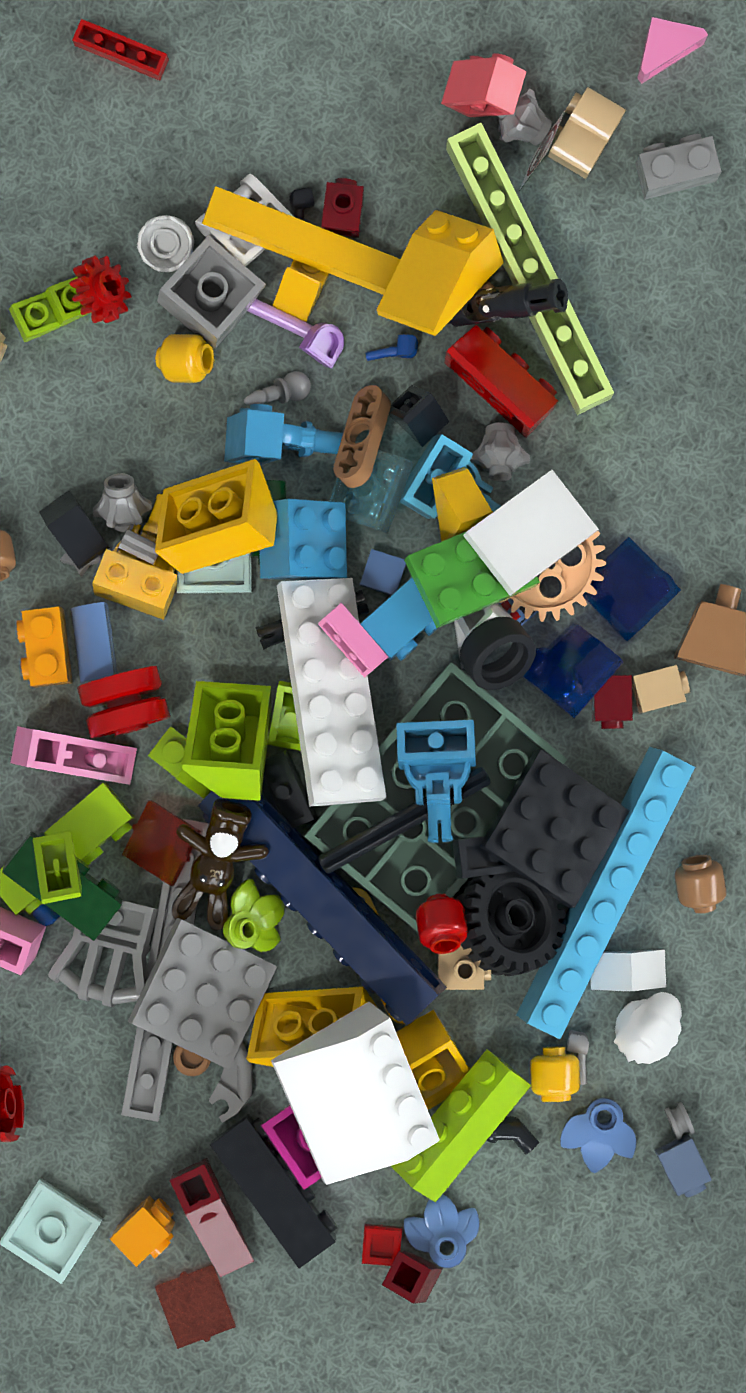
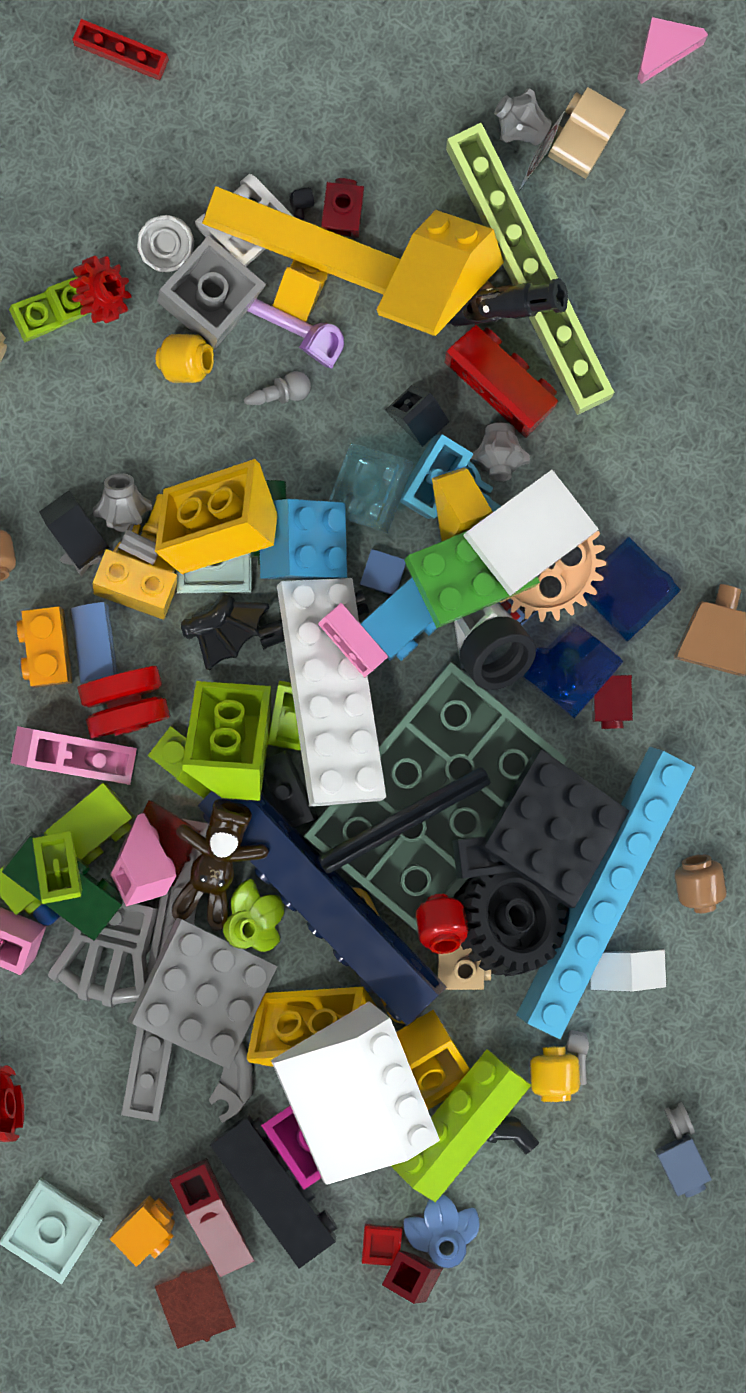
(142, 865): none -> bright pink slope
(189, 1062): medium nougat tile -> none
(224, 628): none -> black arm
(263, 435): dark azure brick -> none
(356, 460): medium nougat beam -> none
(406, 348): blue hand -> none
(437, 759): dark azure brick -> none
(484, 86): coral brick -> none
(597, 1139): medium blue plate -> none
(648, 1028): white hair -> none
(660, 688): tan brick -> none
(677, 166): light grey brick -> none

